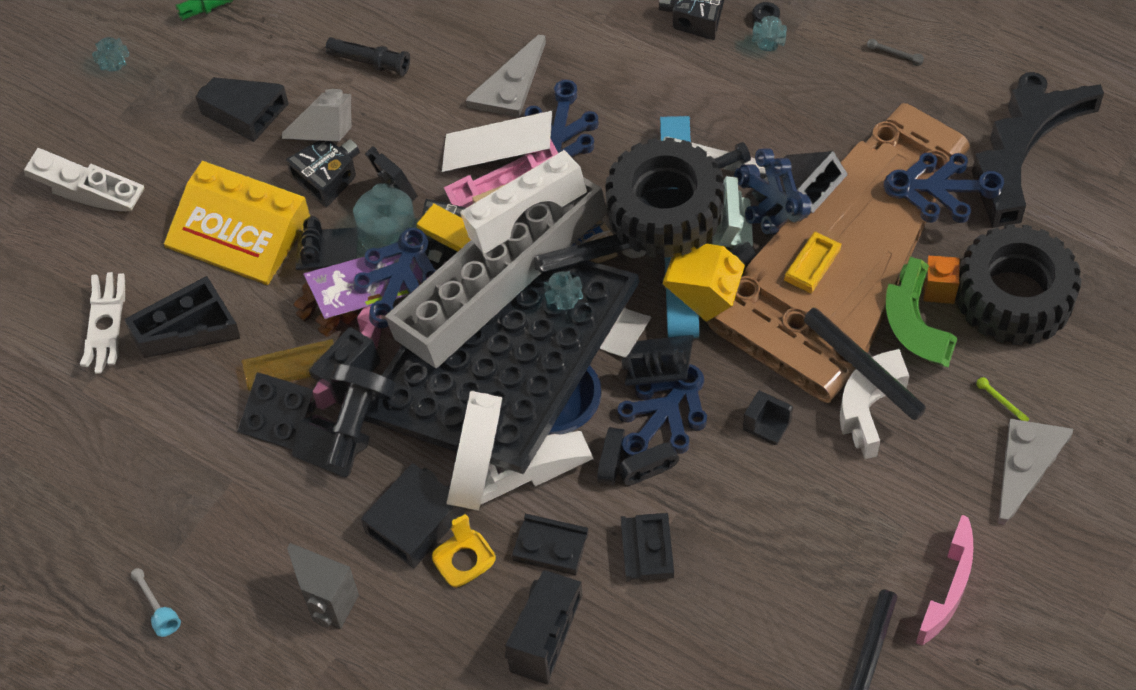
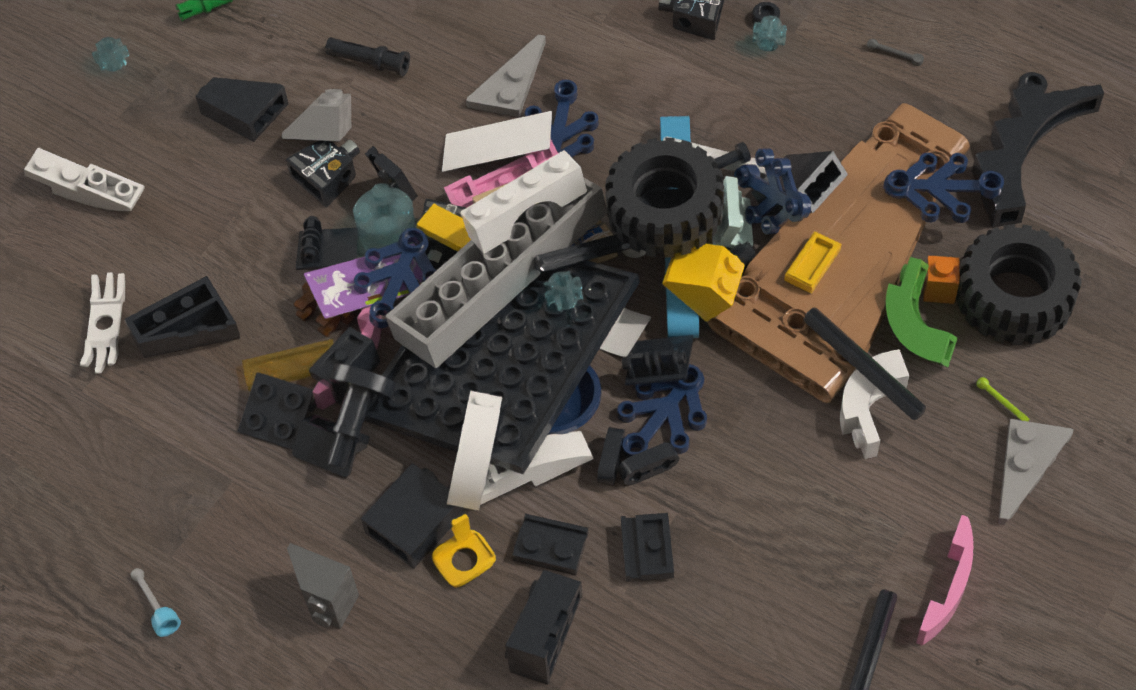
(236, 222): yellow slope -> none
(767, 417): black panel -> none

